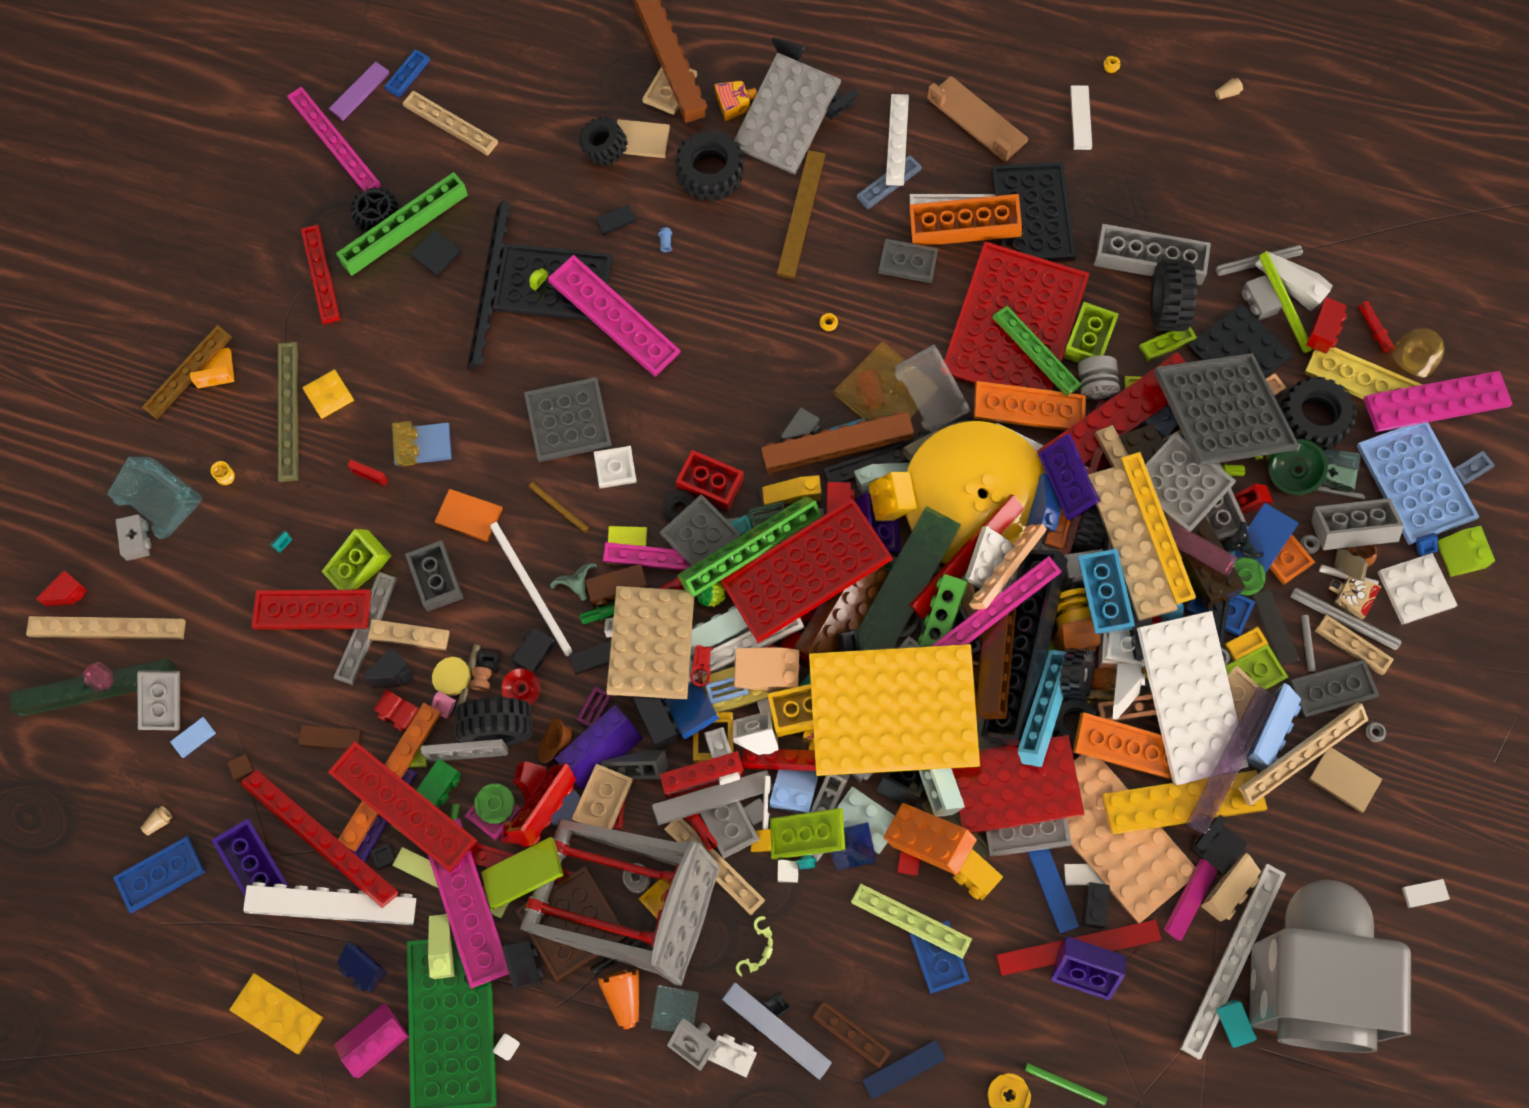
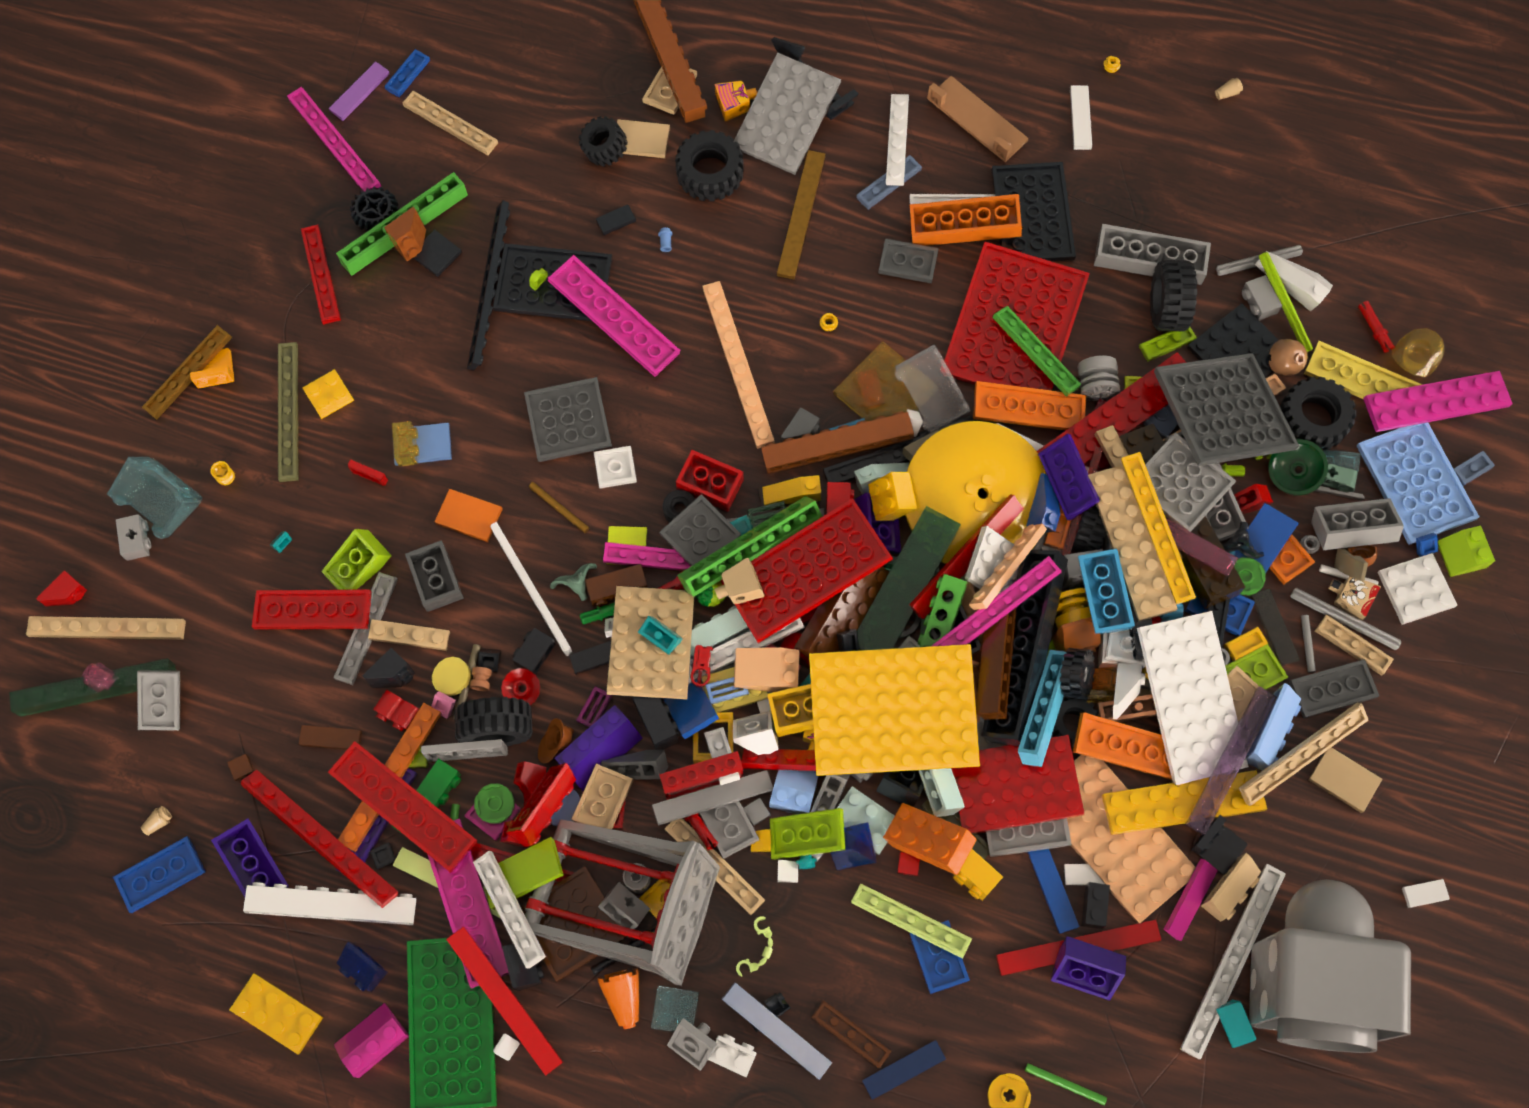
(193, 737): light blue tile -> none
(407, 234): none -> dark orange slope
(440, 947): yellowish green slope -> none
(504, 1000): none -> red tile
(509, 909): none -> white tile
(624, 907): none -> light grey brick
(660, 635): none -> teal slope
(738, 364): none -> light nougat plate
(740, 583): none -> tan torso
(765, 802): white piece -> none
(916, 420): none -> white slope
(1090, 333): lime brick -> none
(1288, 357): none -> medium nougat cylinder
(1327, 325): red brick -> none
(1379, 728): light grey plate -> none

